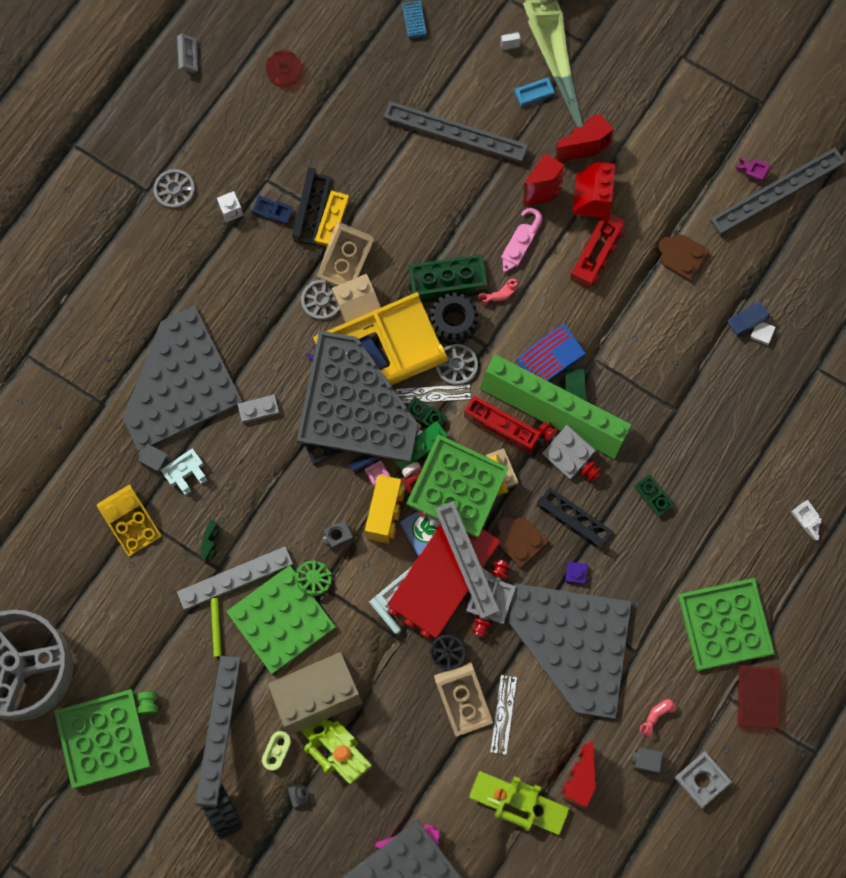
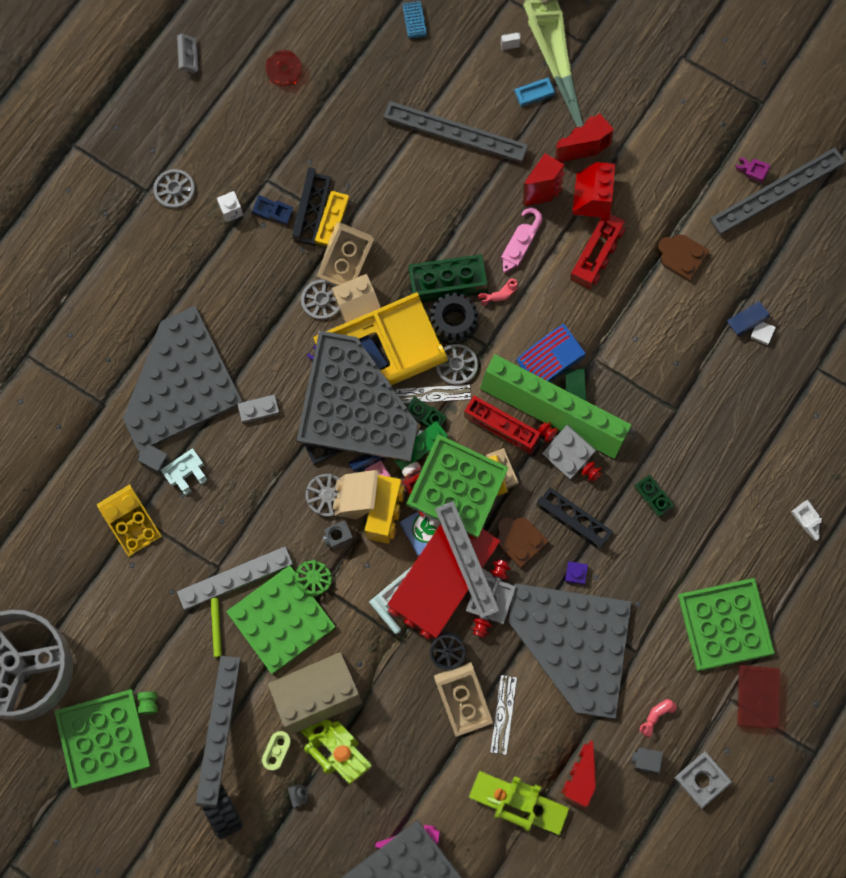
(208, 548): dark green slope -> none
(326, 494): none -> light grey wheel
(355, 494): none -> tan slope

